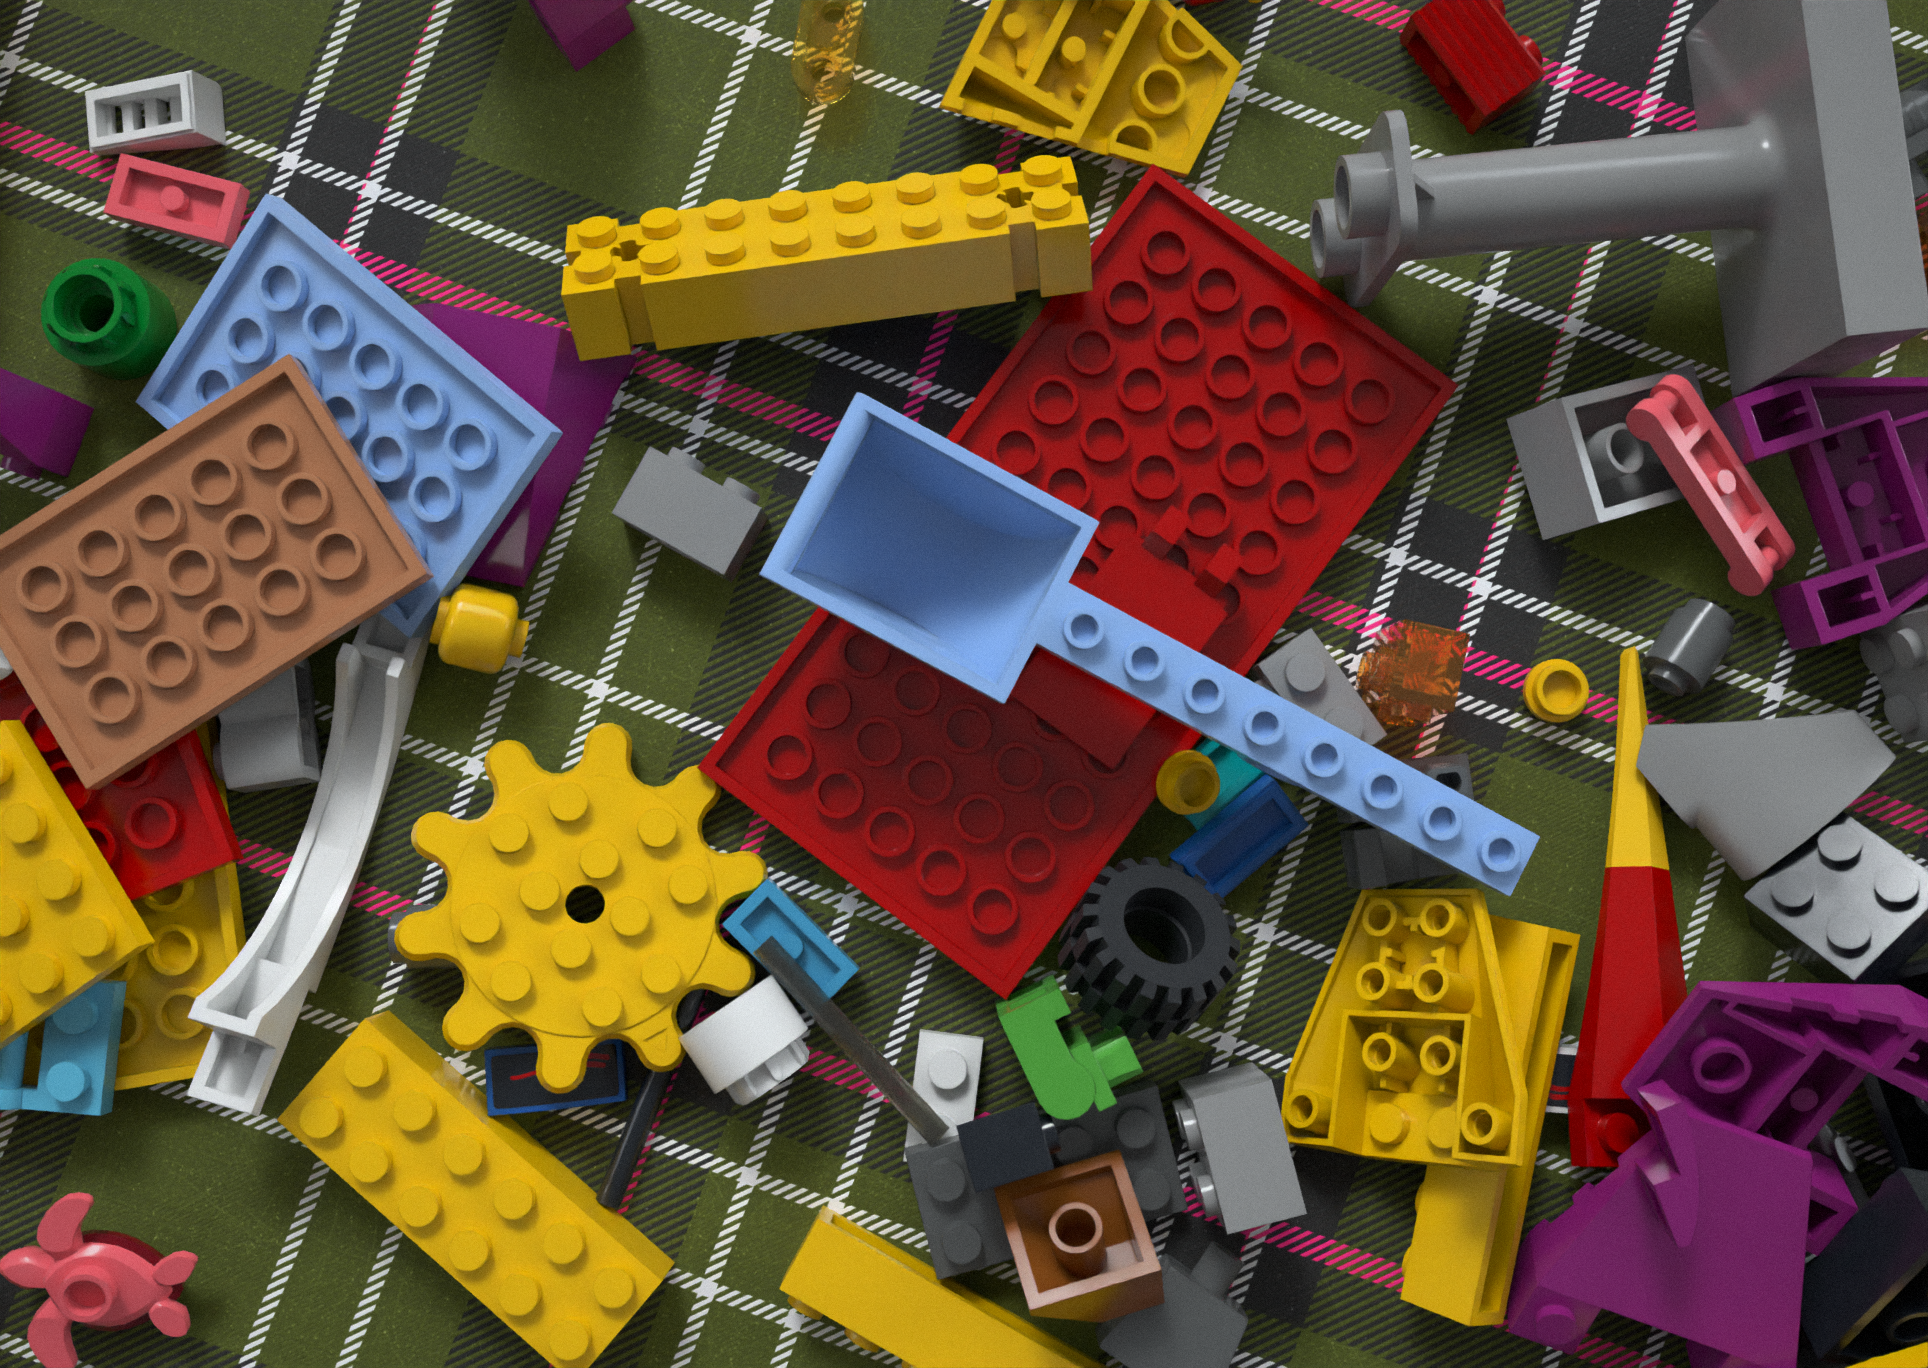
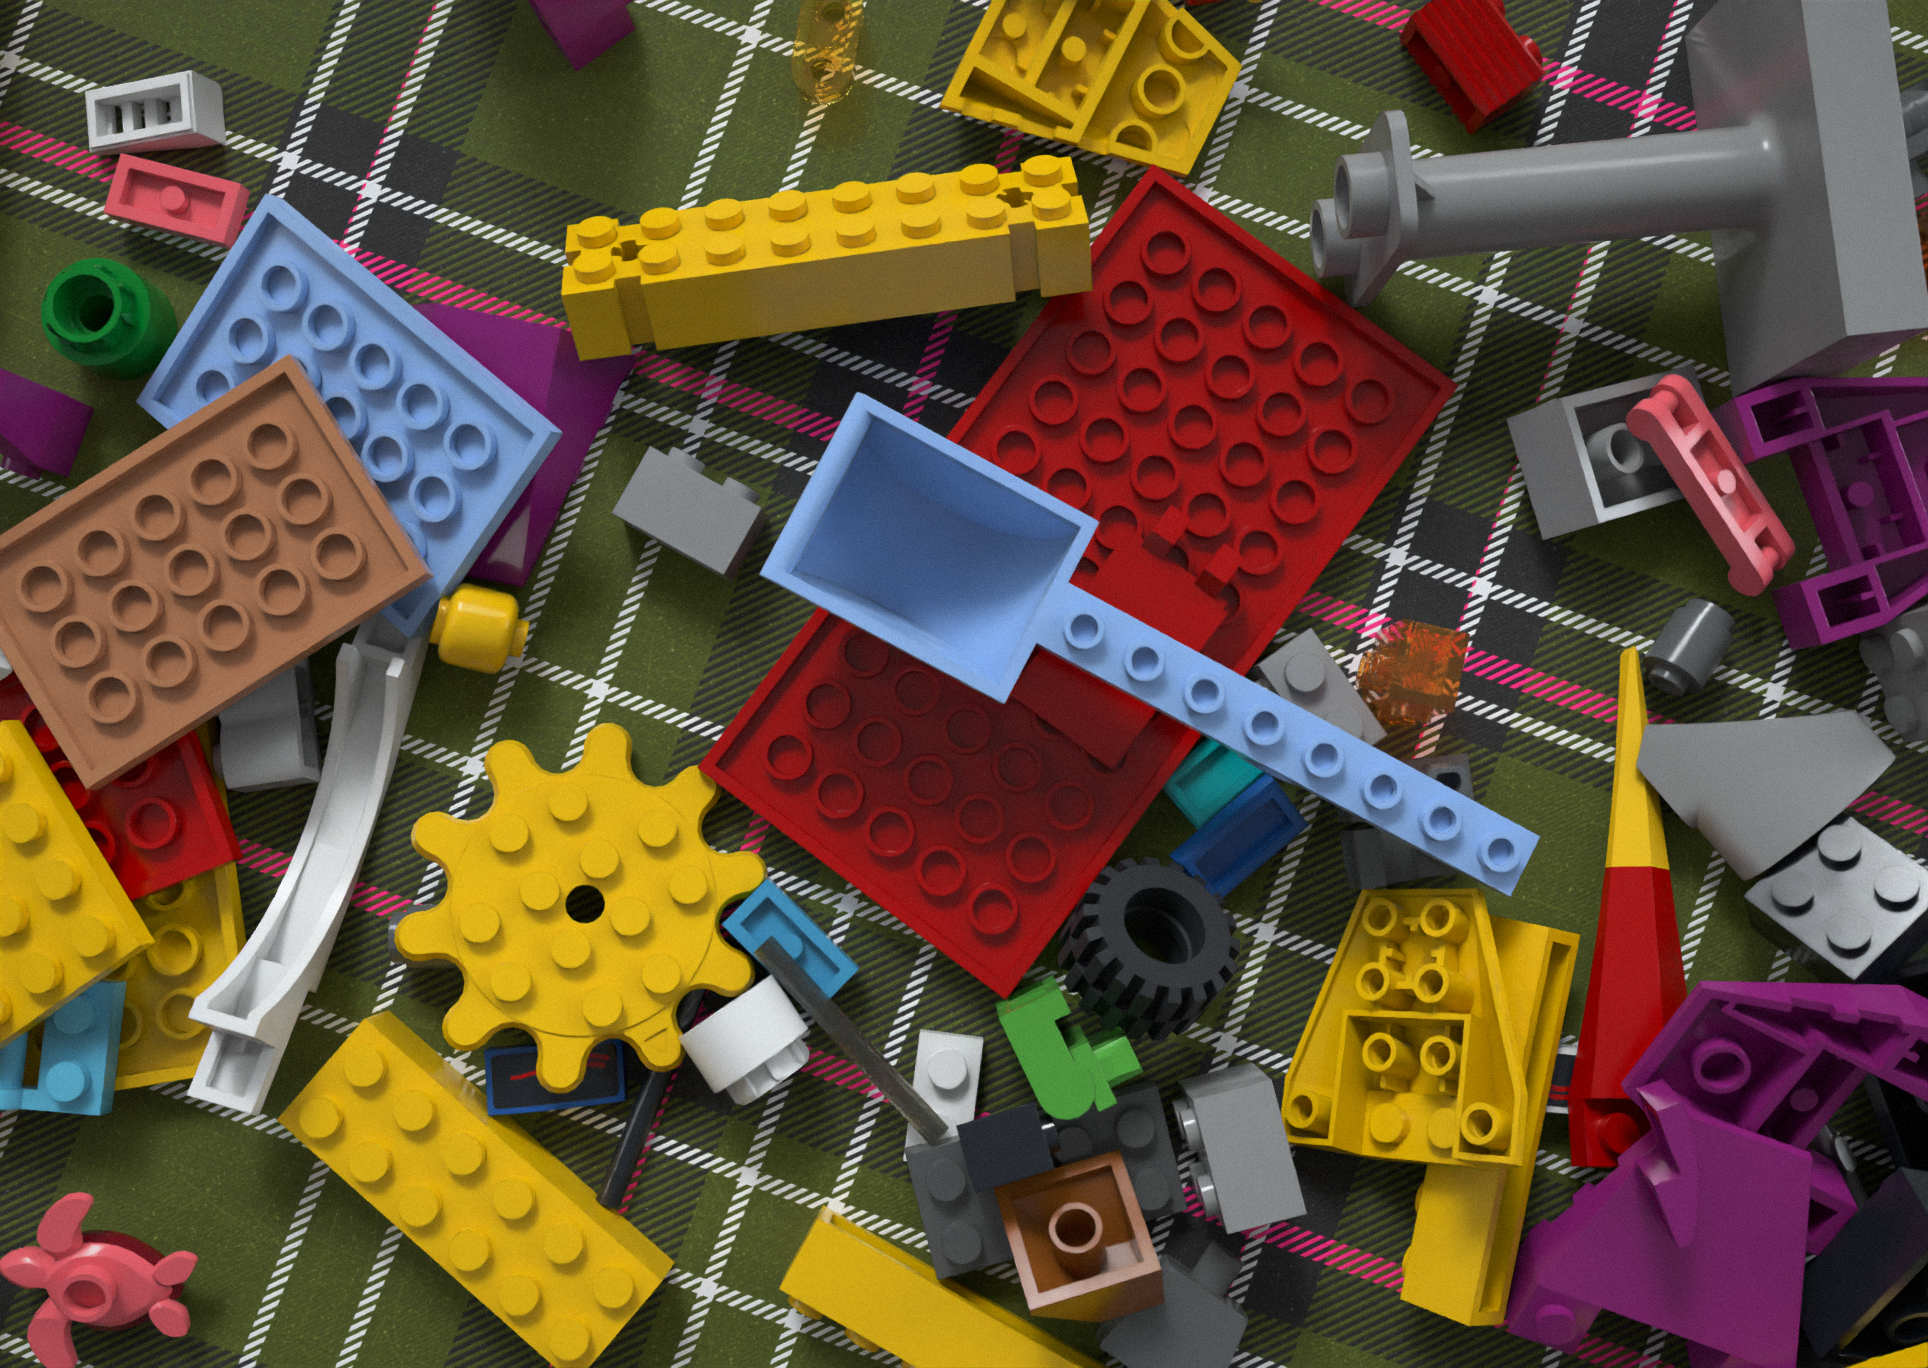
(1188, 782): yellow plate -> none
(1555, 690): yellow plate -> none

